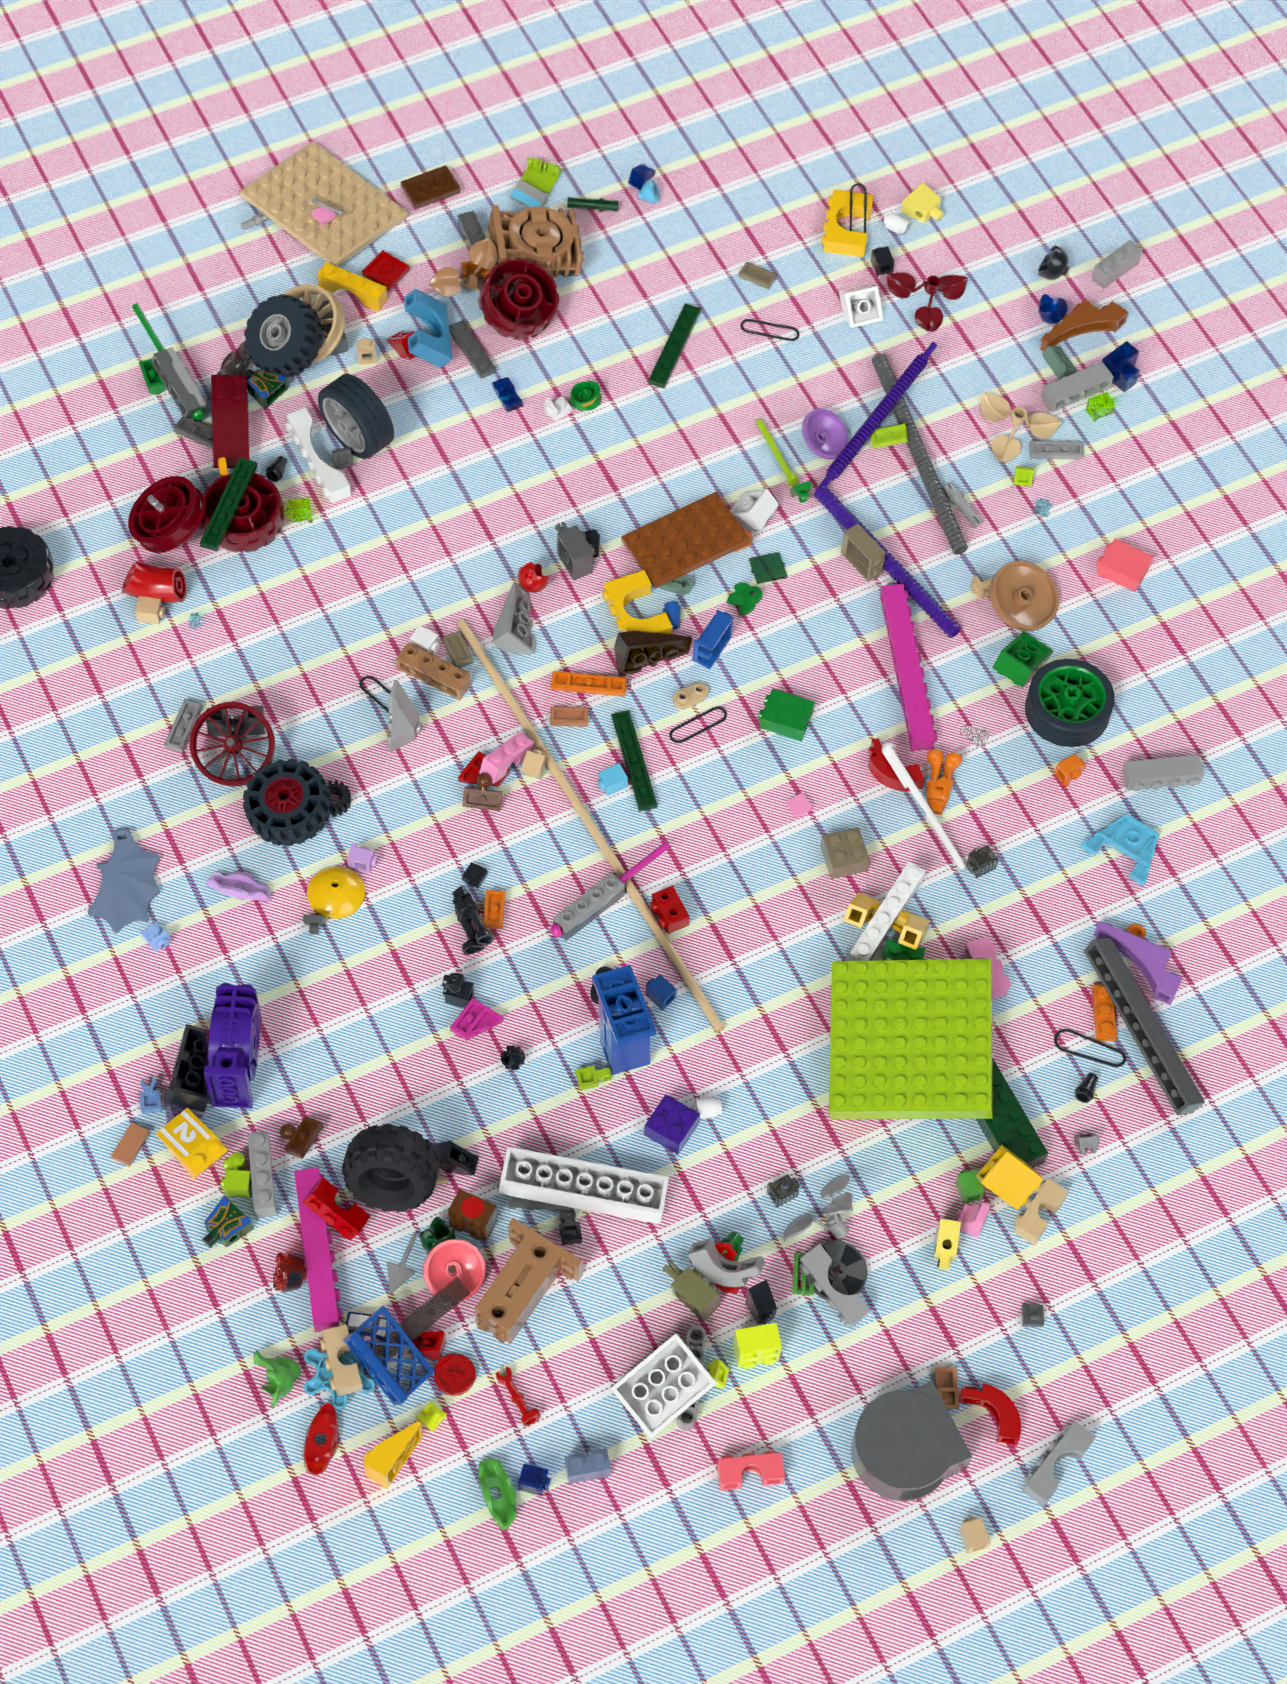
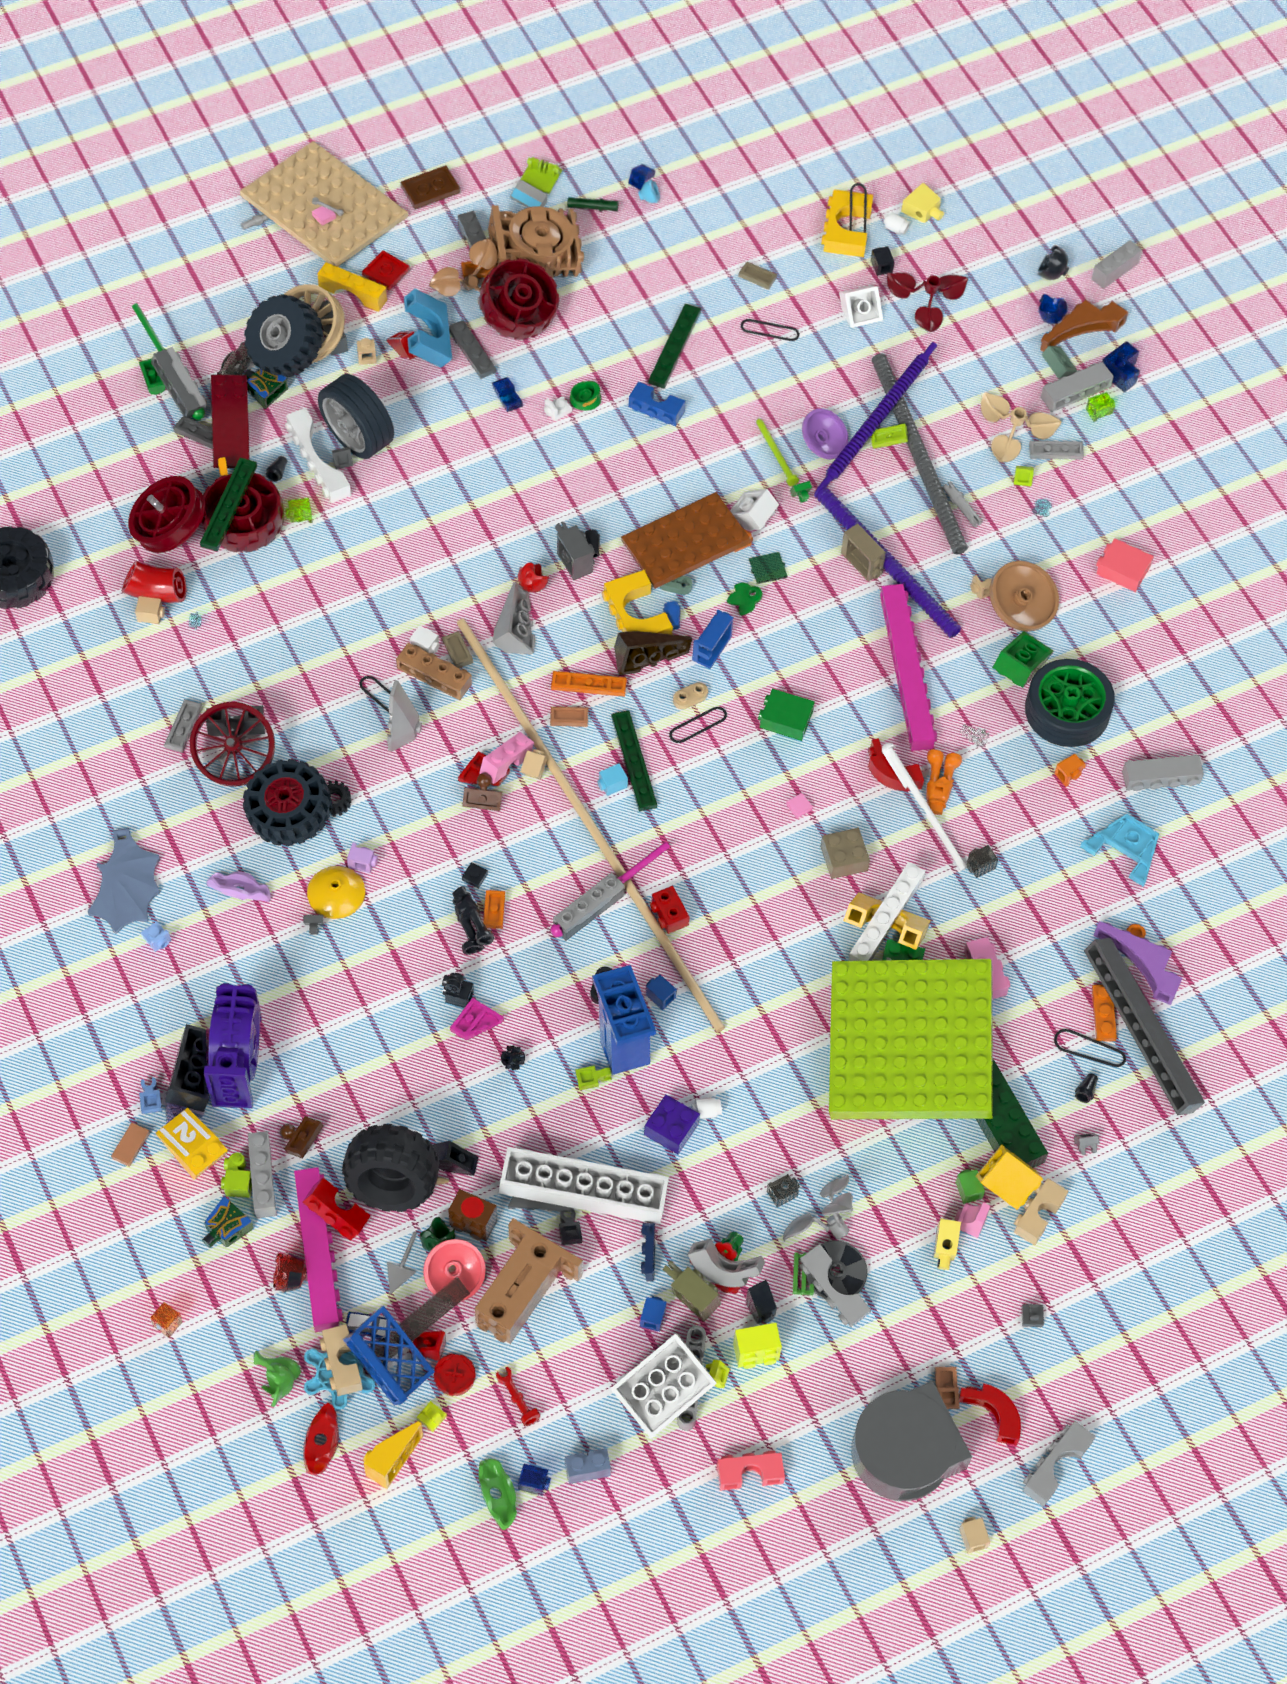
(166, 1319): none -> clear orange brick
(648, 1250): none -> dark blue hinge
(653, 1313): none -> blue brick
(668, 411): none -> blue arch

